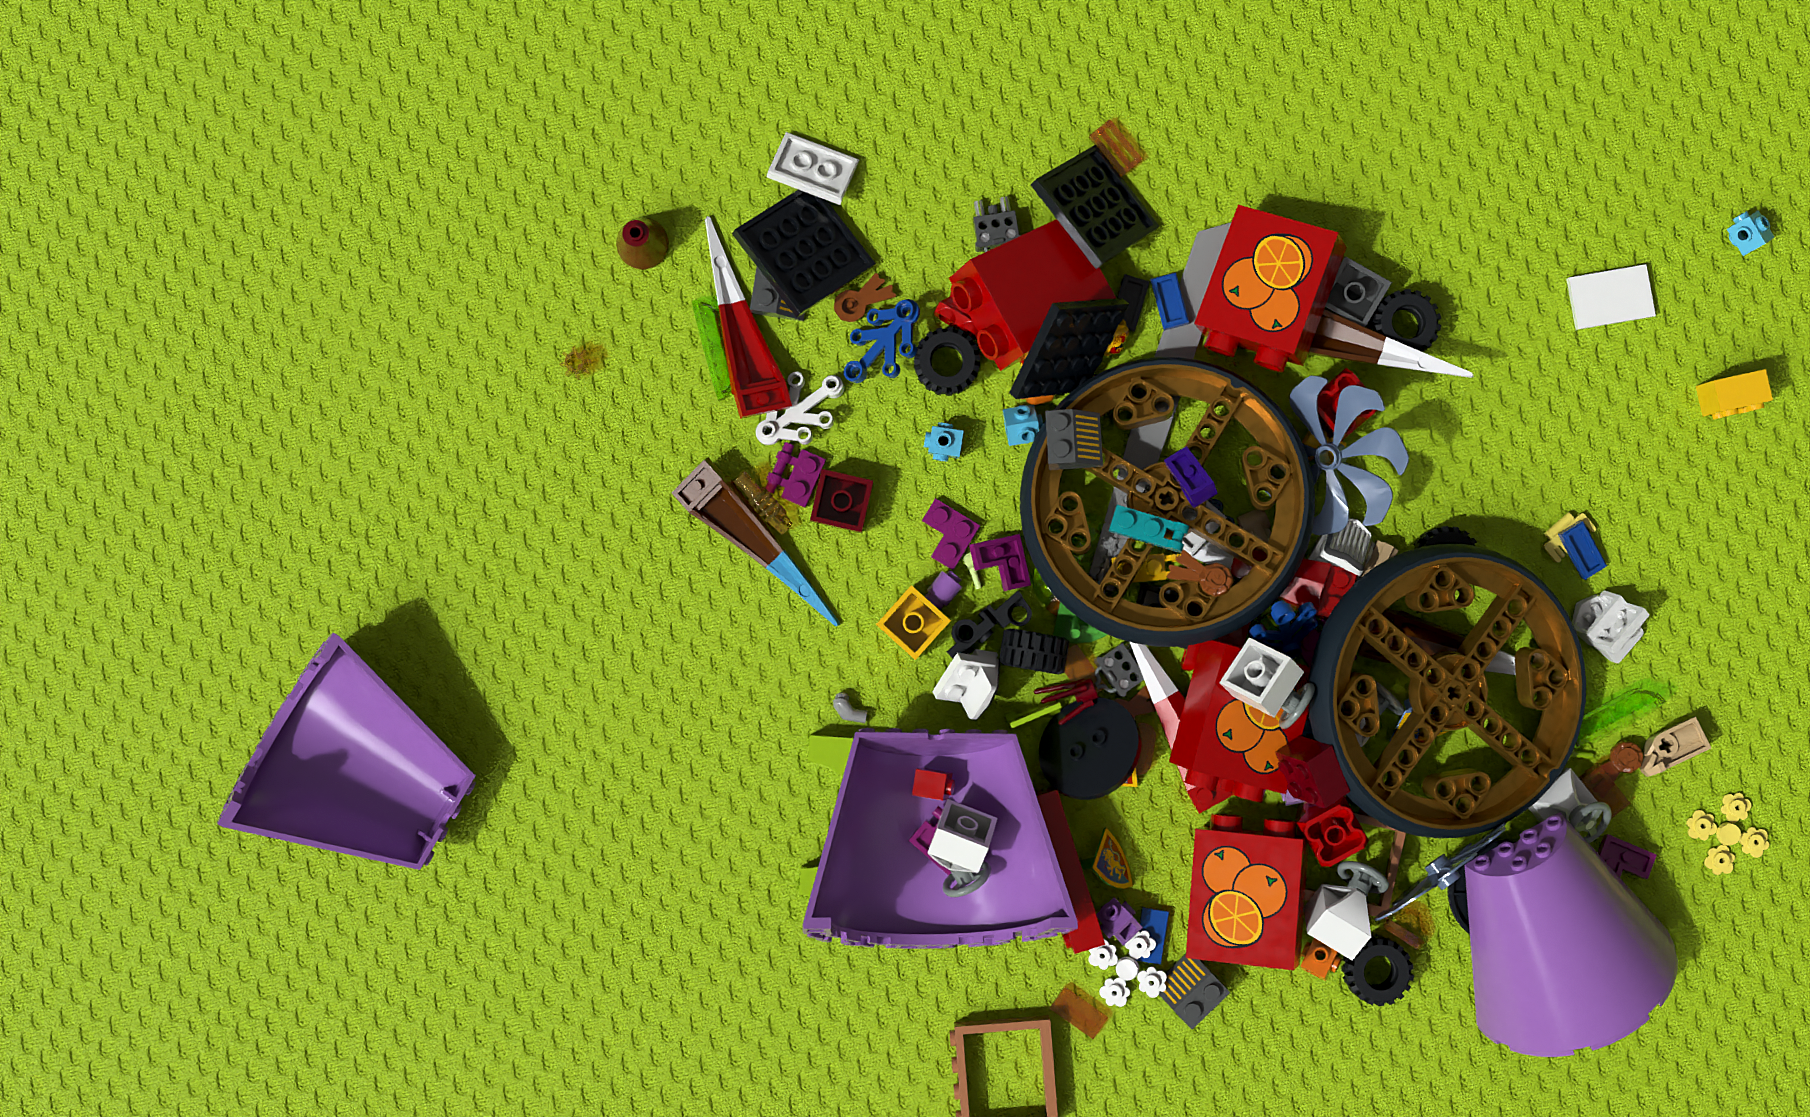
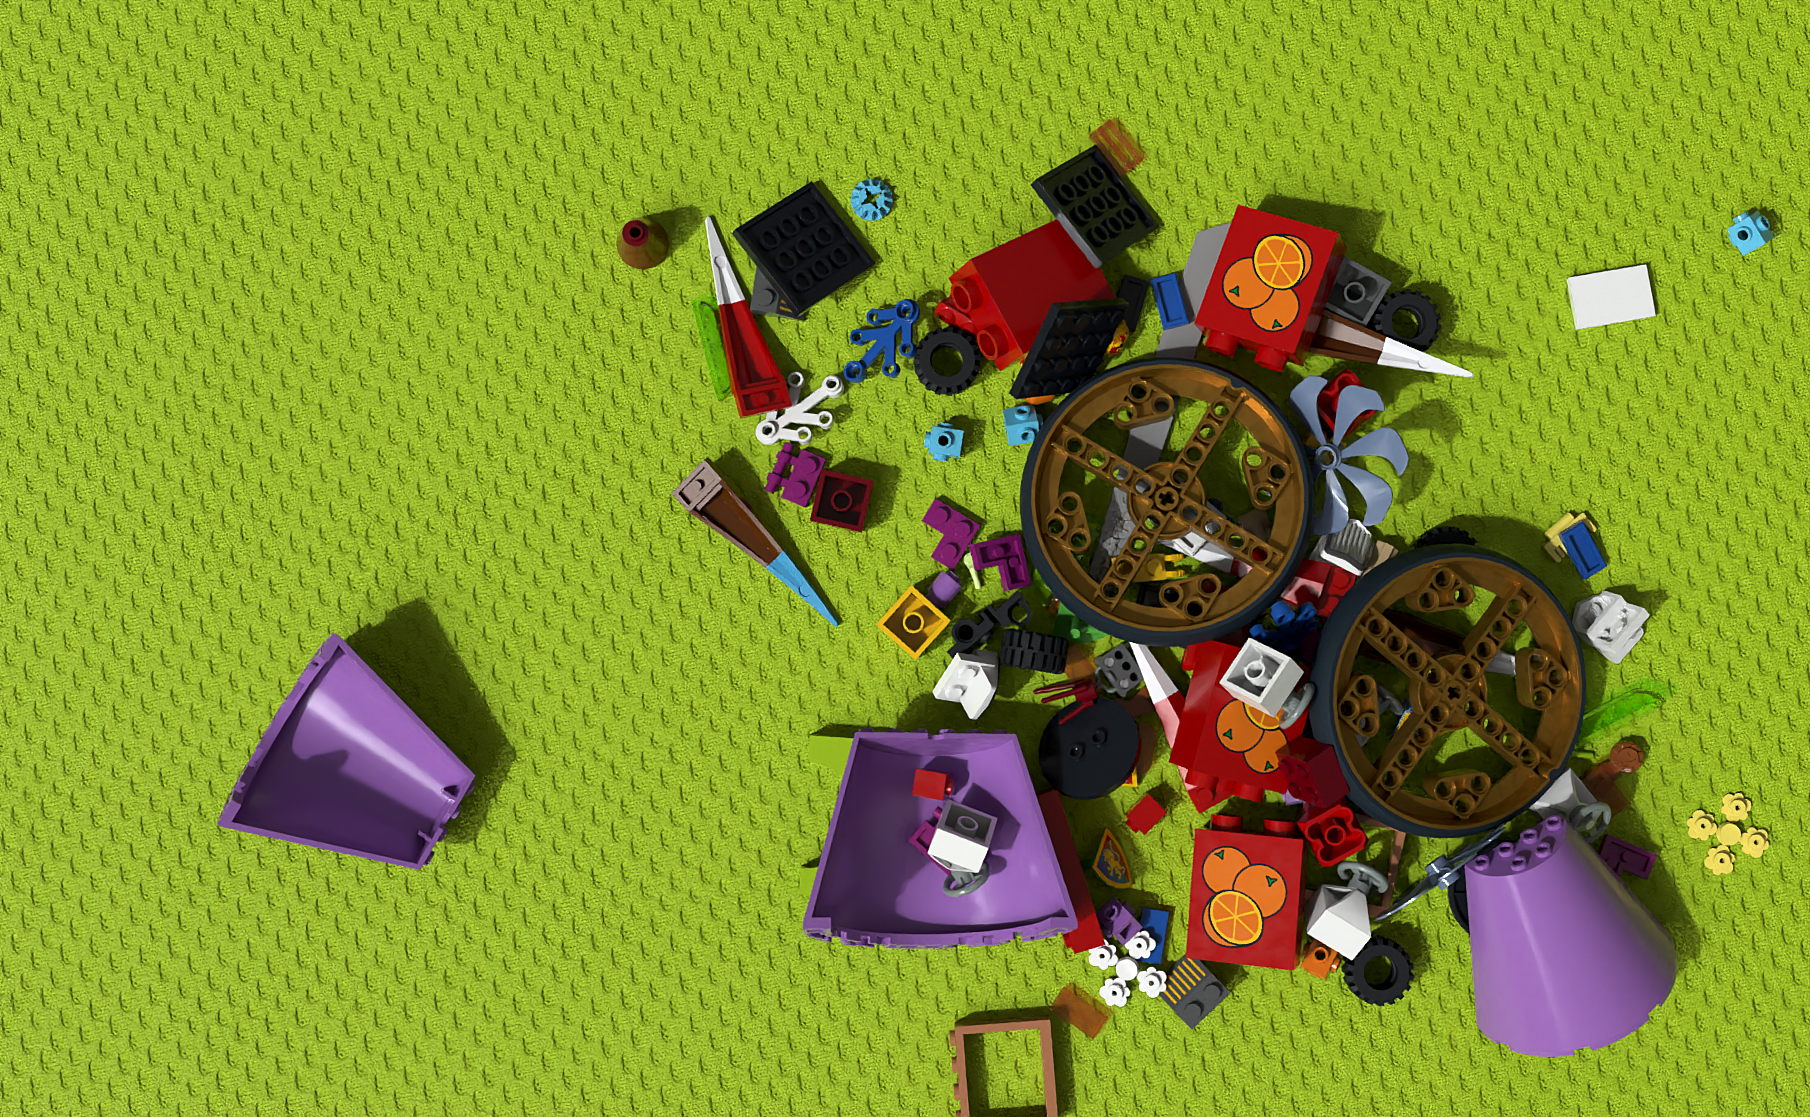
(570, 358): clear yellow gear -> none
(763, 503): clear yellow hinge -> none
(812, 168): white tile -> none
(846, 711): light grey arm -> none
(851, 304): dark orange piece -> none
(868, 211): none -> medium azure gear
(994, 237): dark grey piece -> none
(1016, 720): lime flag -> none
(1073, 439): dark grey slope -> none
(1144, 814): none -> red brick
(1148, 528): teal plate -> none
(1191, 476): dark purple plate -> none
(1213, 578): dark orange piece -> none
(1403, 934): clear orange tile -> none
(1681, 742): tan piece -> none
(1734, 394): yellow brick -> none

